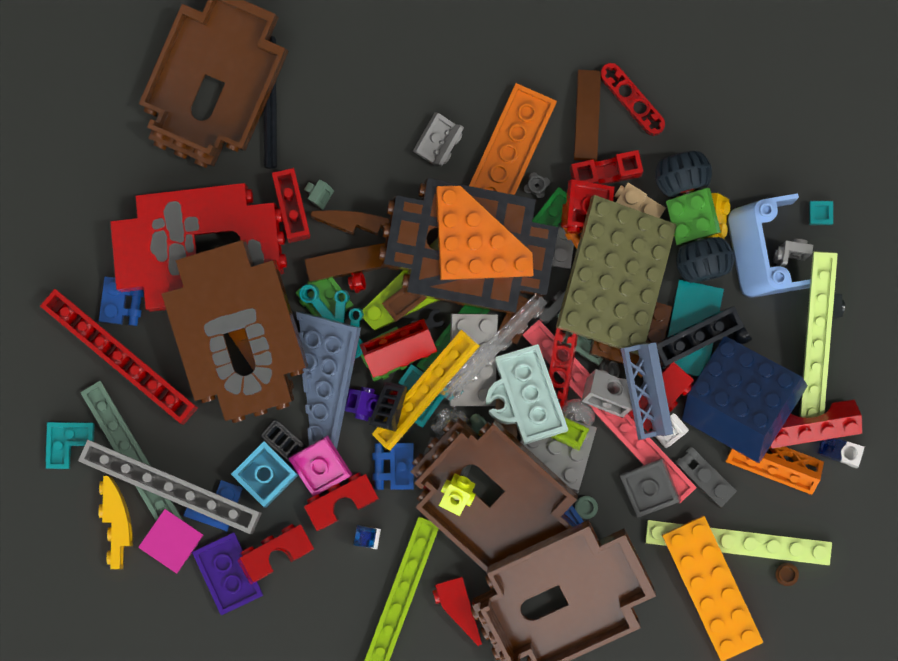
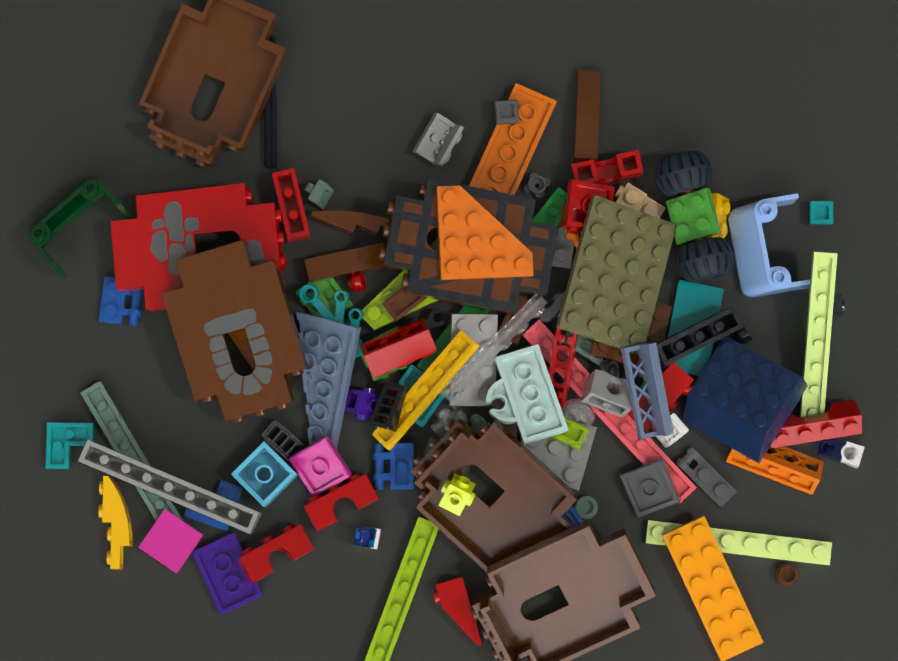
(65, 212): none -> dark green windscreen
(119, 356): red brick -> none
(506, 112): none -> dark grey tile
(629, 102): red beam -> none
(795, 250): light grey bracket -> none

